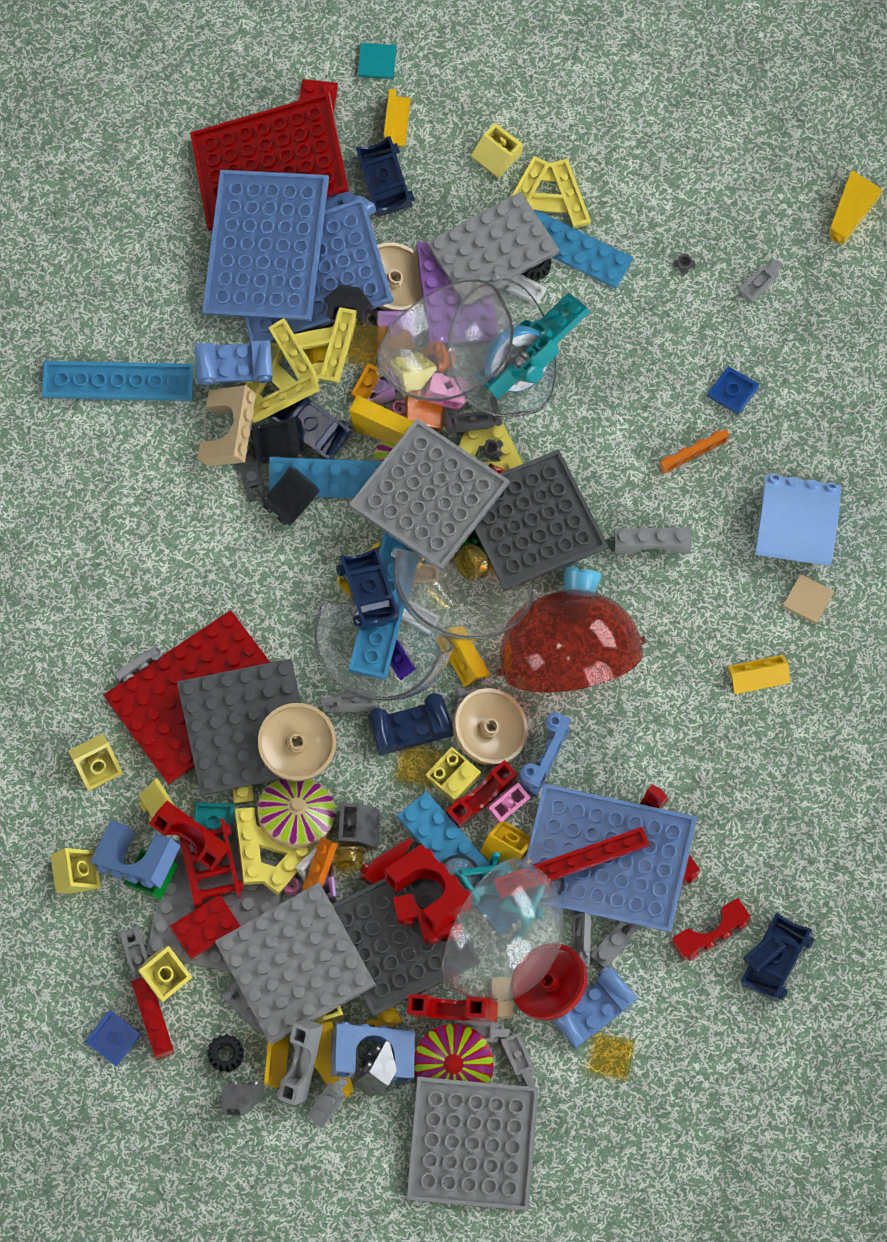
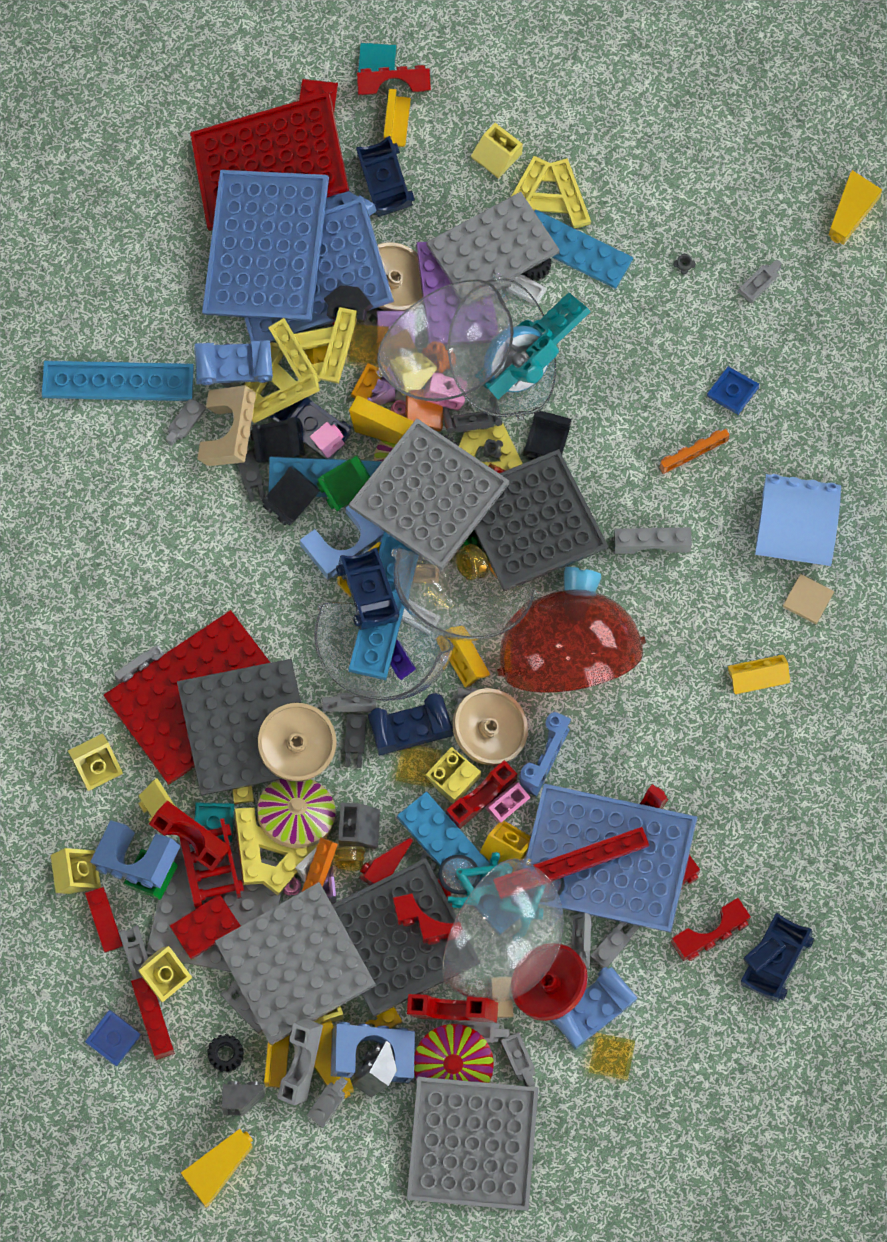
(104, 919): none -> red slope
(184, 421): none -> light grey hinge
(216, 1167): none -> yellow slope
(327, 558): none -> light blue arch
(328, 439): none -> bright pink brick
(343, 482): none -> green panel
(355, 738): none -> dark grey hinge
(417, 79): none -> red arch
(423, 865): red arch -> none
(546, 435): none -> black panel

